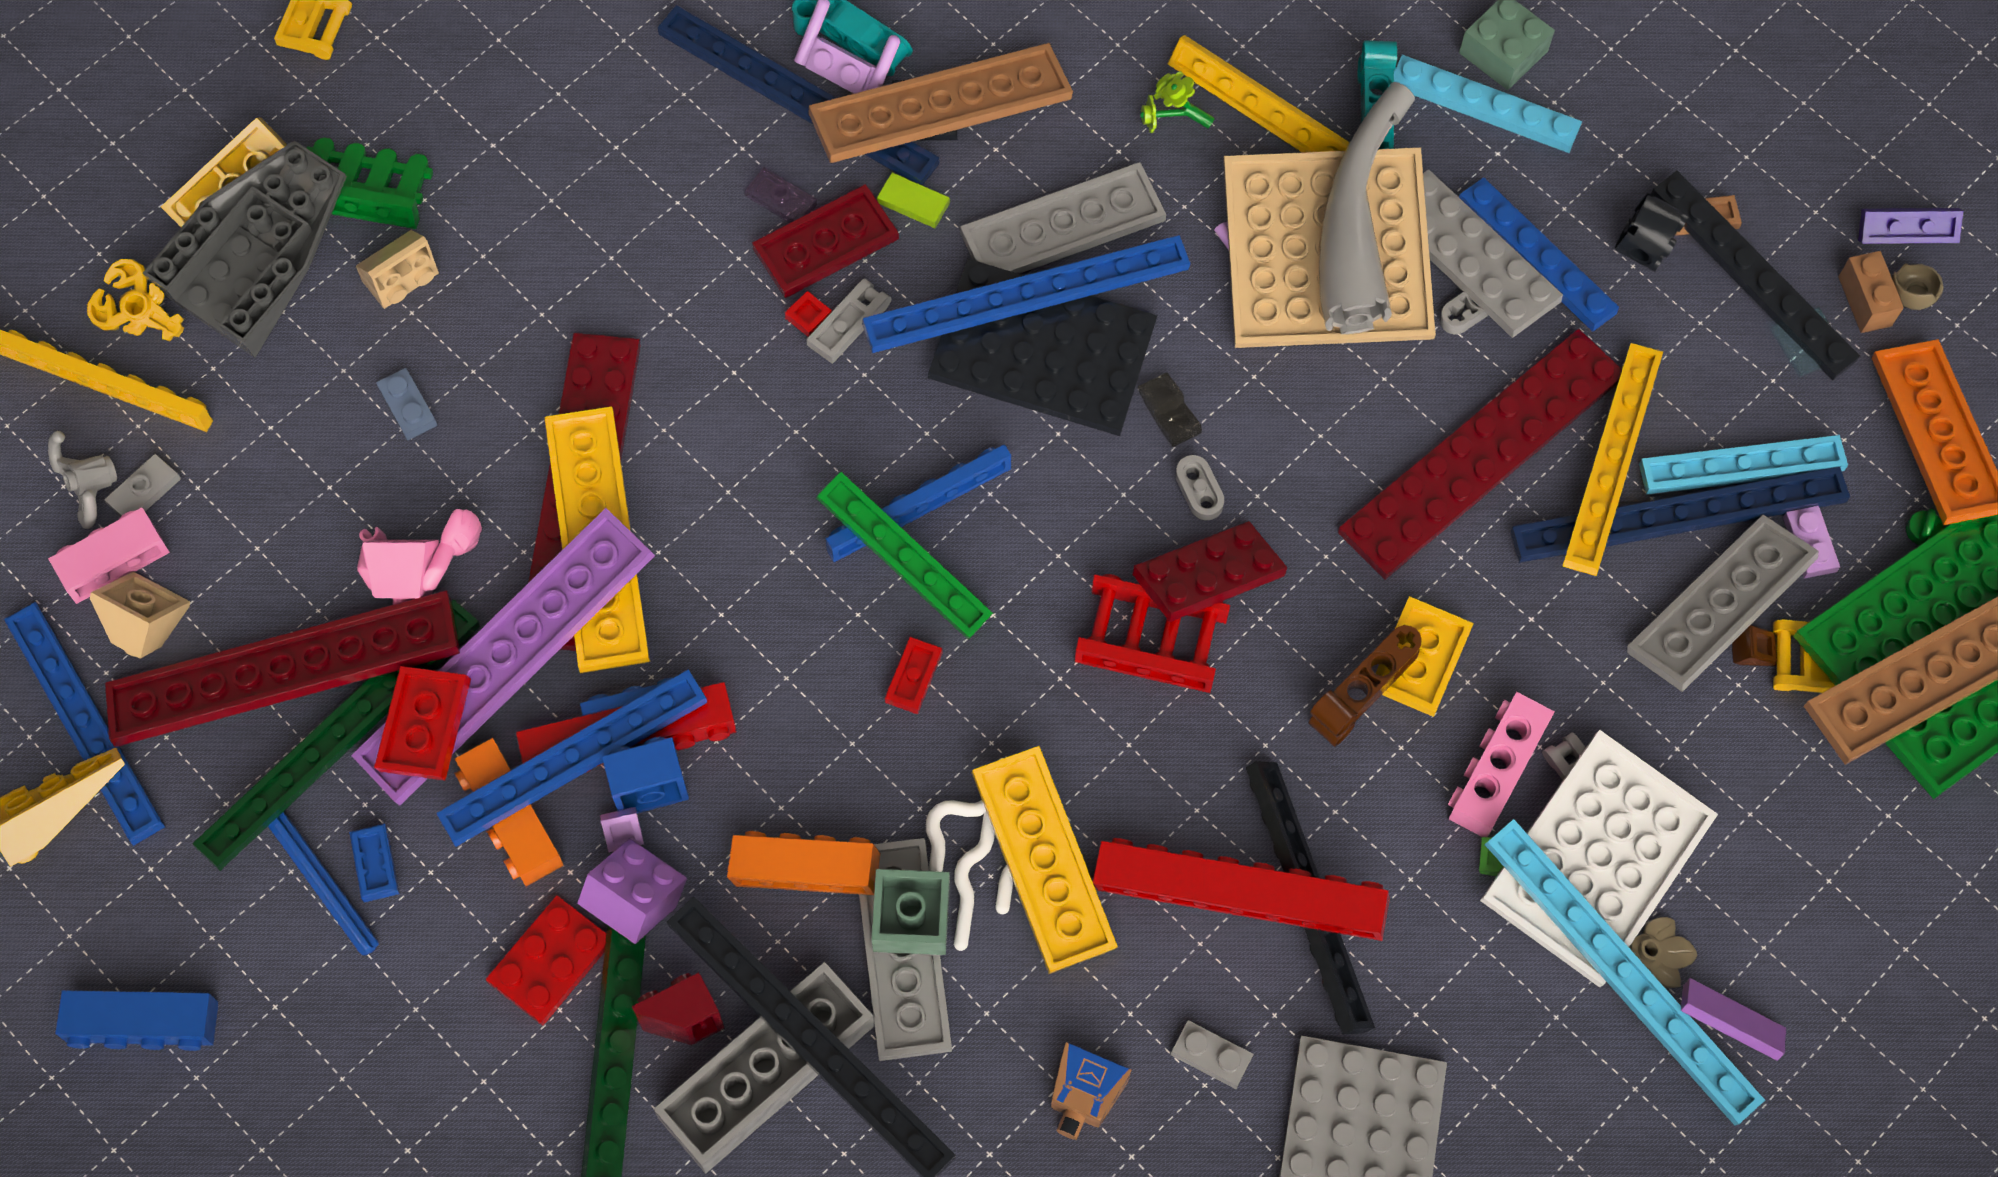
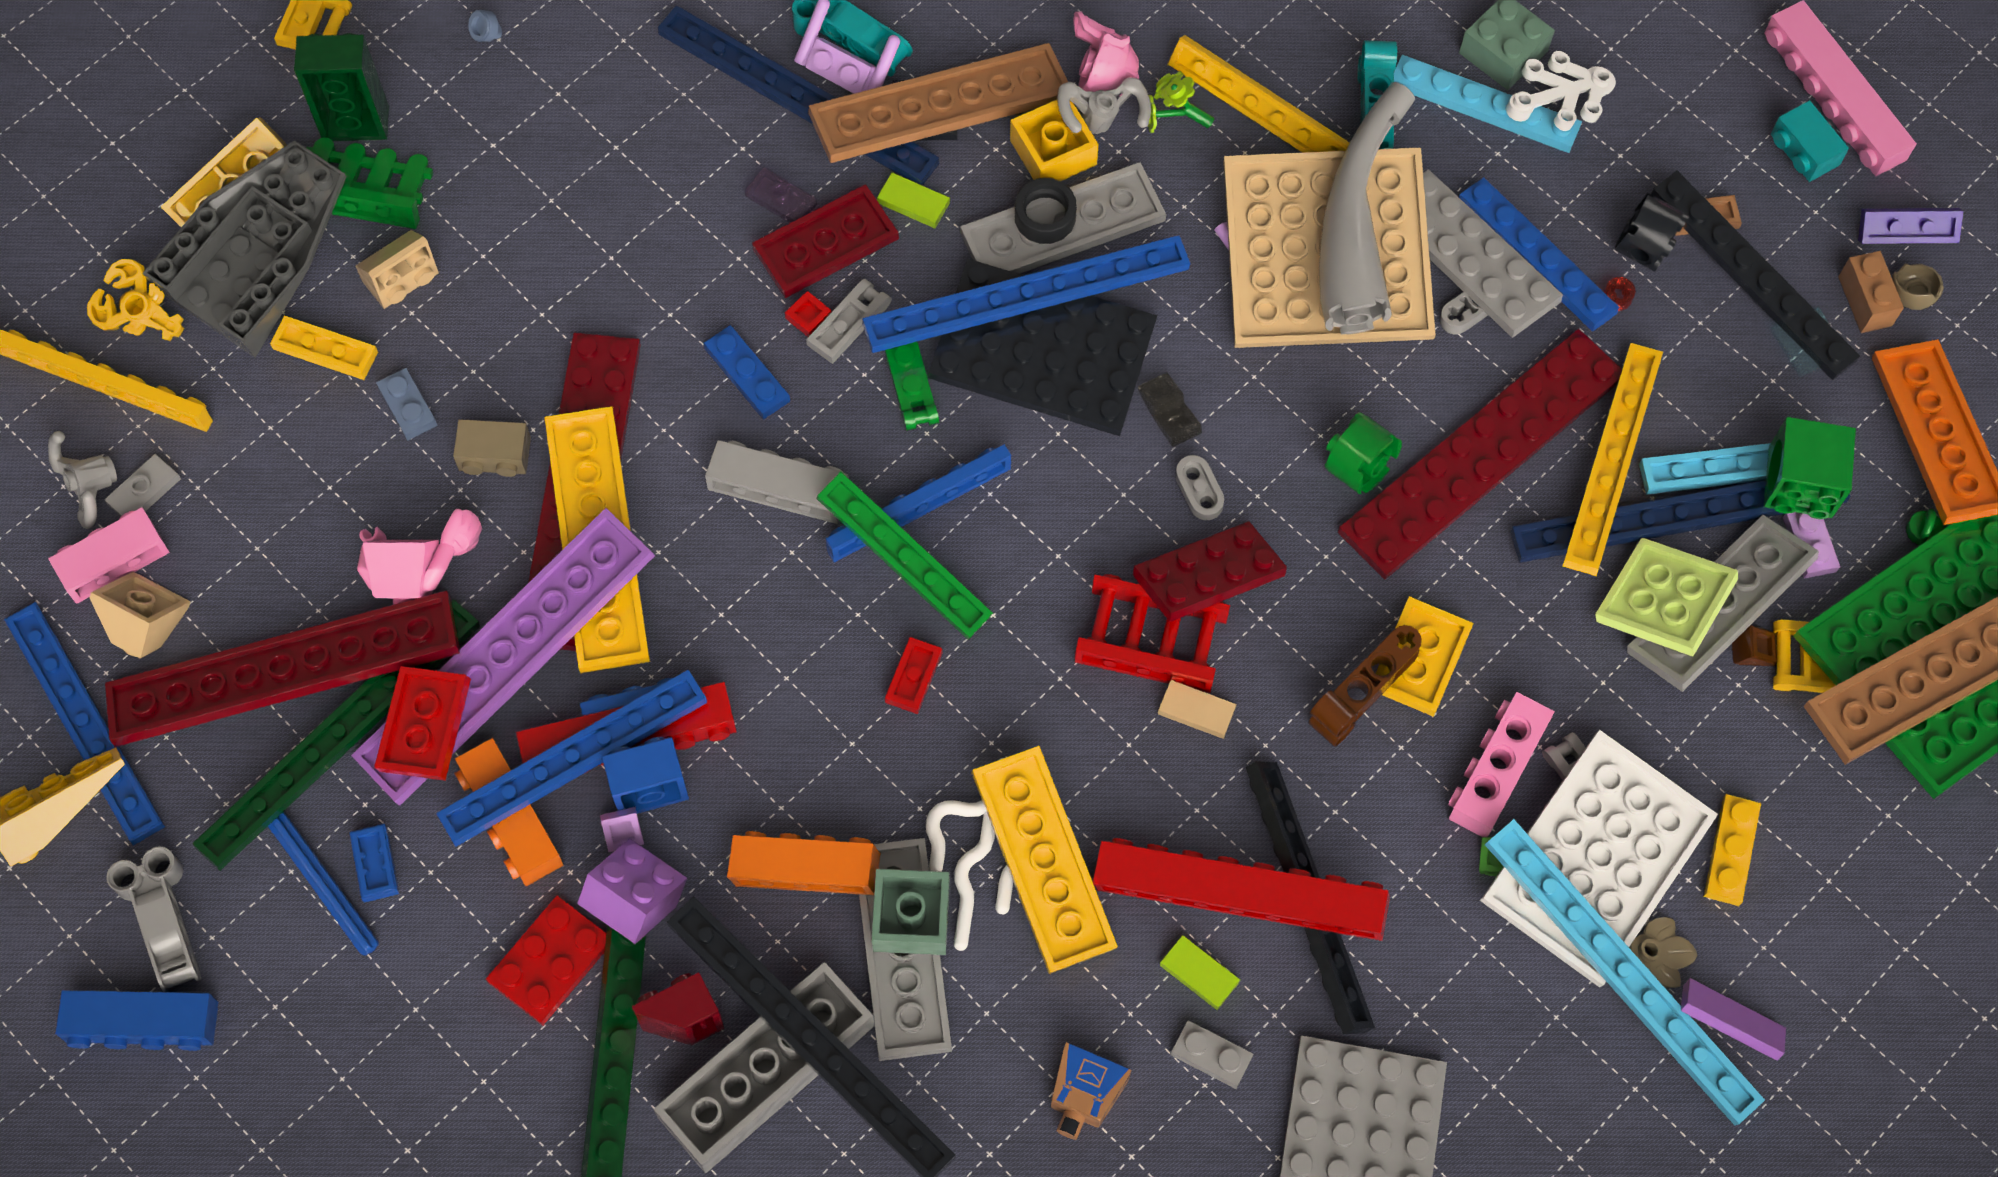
(158, 915): none -> light grey piece
(324, 347): none -> yellow plate
(342, 87): none -> dark green brick
(484, 26): none -> sand blue tile
(492, 447): none -> dark tan brick
(747, 372): none -> blue plate
(770, 479): none -> light grey brick
(911, 385): none -> green plate
(1045, 189): none -> black tyre
(1050, 146): none -> yellow brick
(1101, 106): none -> light grey piece
(1107, 59): none -> bright pink head
(1197, 709): none -> tan tile
(1199, 972): none -> lime tile
(1362, 453): none -> green brick
(1595, 81): none -> white plant
(1627, 290): none -> clear red bush
(1667, 596): none -> yellowish green plate
(1732, 850): none -> yellow plate
(1809, 141): none -> teal brick
(1809, 468): none -> green brick
(1839, 88): none -> bright pink brick

